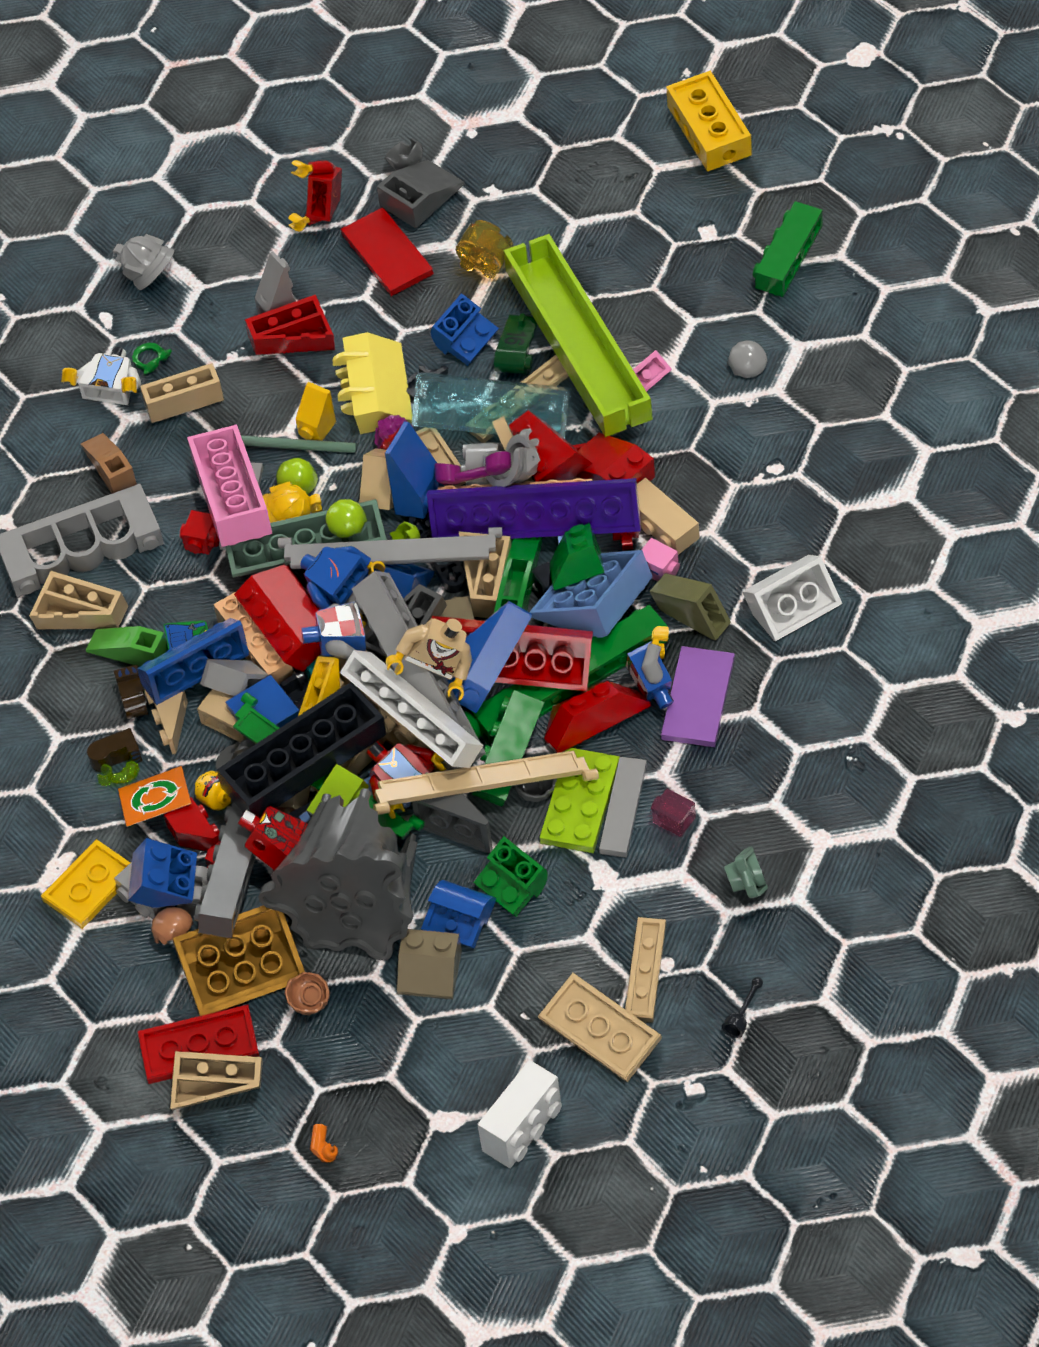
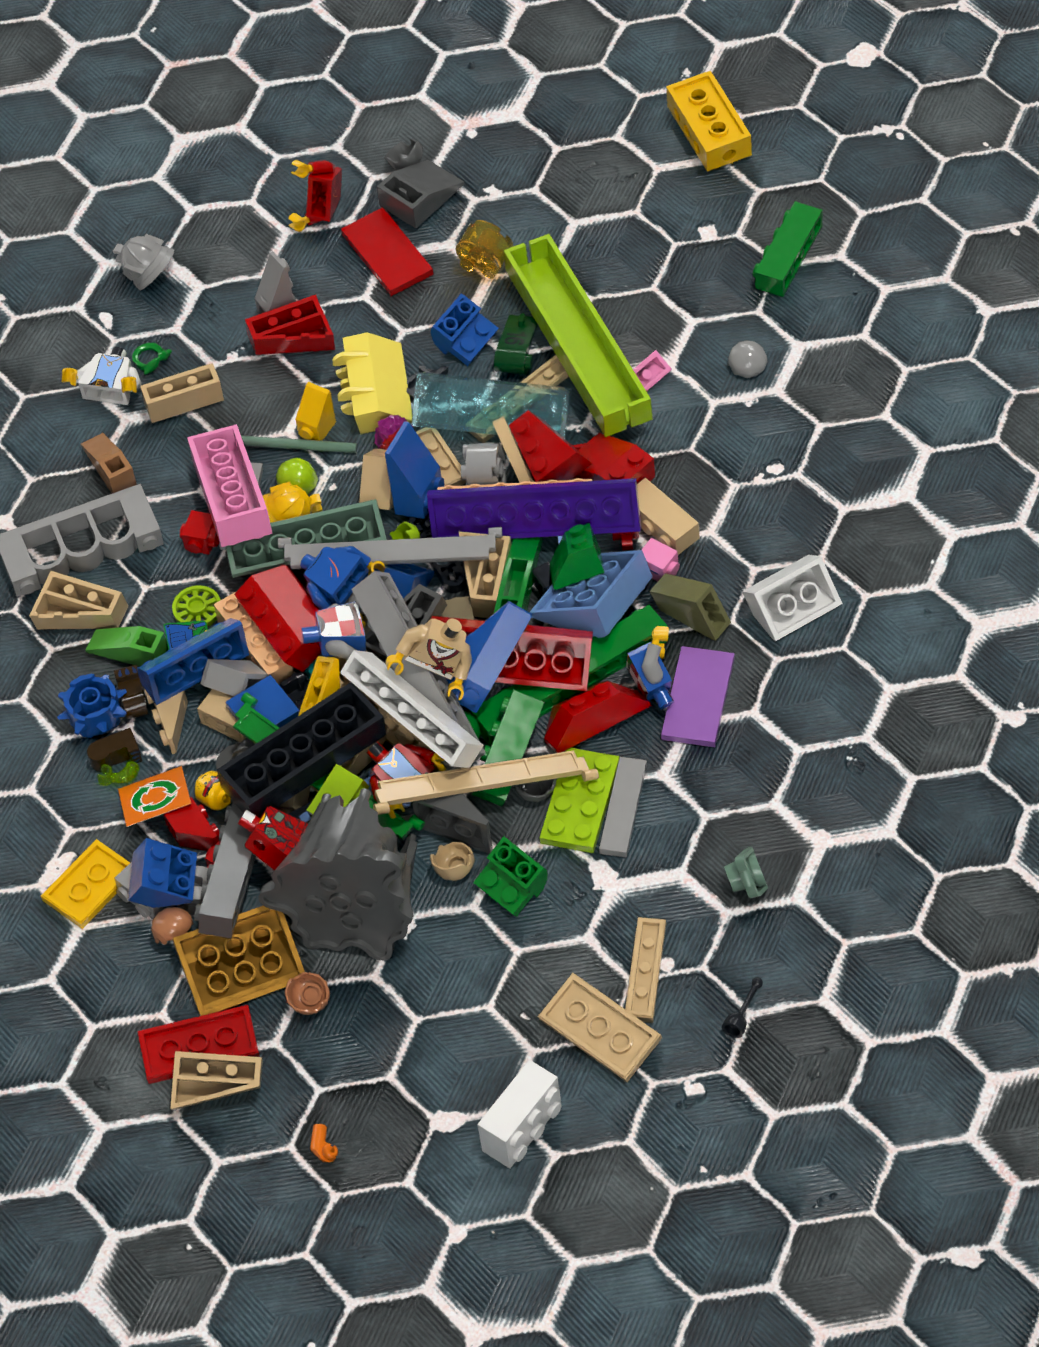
(92, 705): none -> blue brick
(195, 606): none -> lime wheel
(345, 518): lime hair -> none
(428, 964): dark tan slope -> none
(453, 861): none -> tan hair
(458, 911): blue brick -> none
(495, 464): magenta piece -> none
(523, 460): light grey helmet -> none
(673, 812): clear pink brick -> none

